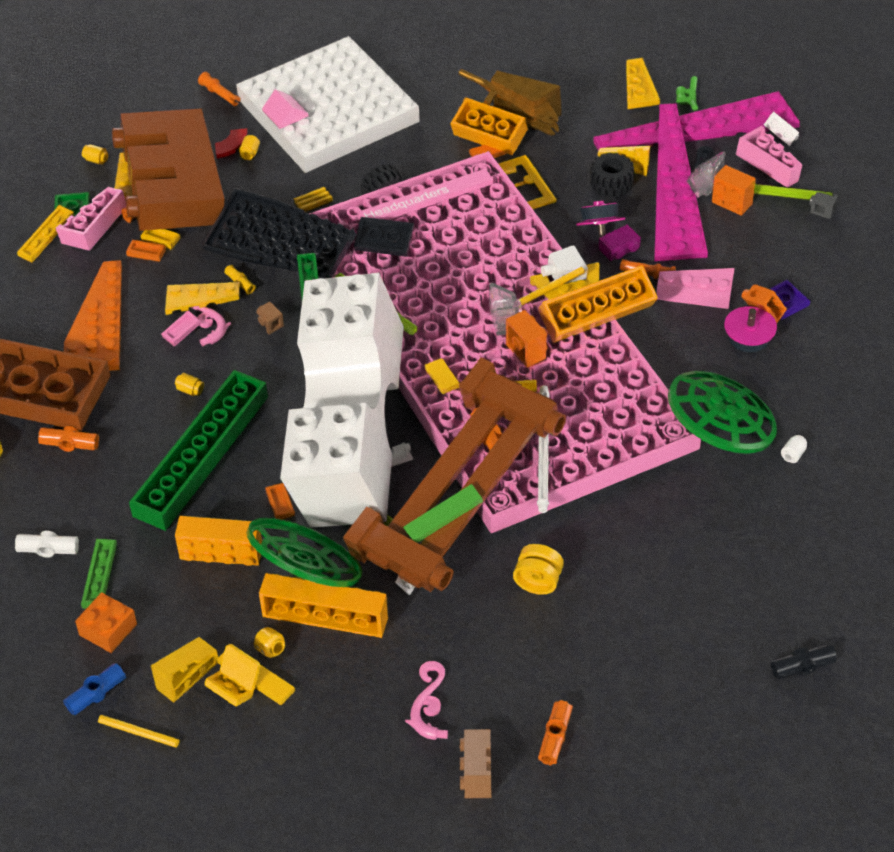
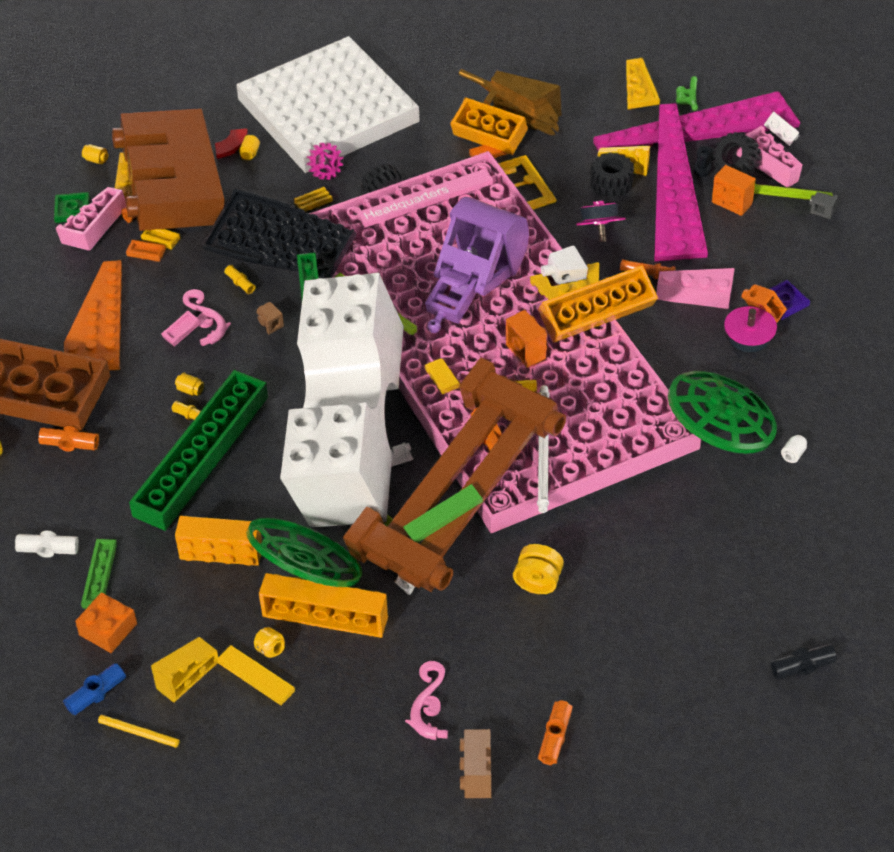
(44, 234): yellow tile -> none
(190, 412): none -> yellow pin
(200, 294): yellow wing -> none
(214, 85): orange pin -> none
(236, 676): yellow bracket -> none
(280, 501): orange tile -> none
(283, 109): bright pink slope -> none
(318, 158): none -> dark pink gear
(384, 236): black tile -> none
(486, 242): none -> medium lavender piece
(502, 306): clear slope -> none
(552, 285): yellow bar -> none
(619, 243): magenta brick -> none
(702, 177): clear slope -> none
(727, 147): none -> black tyre

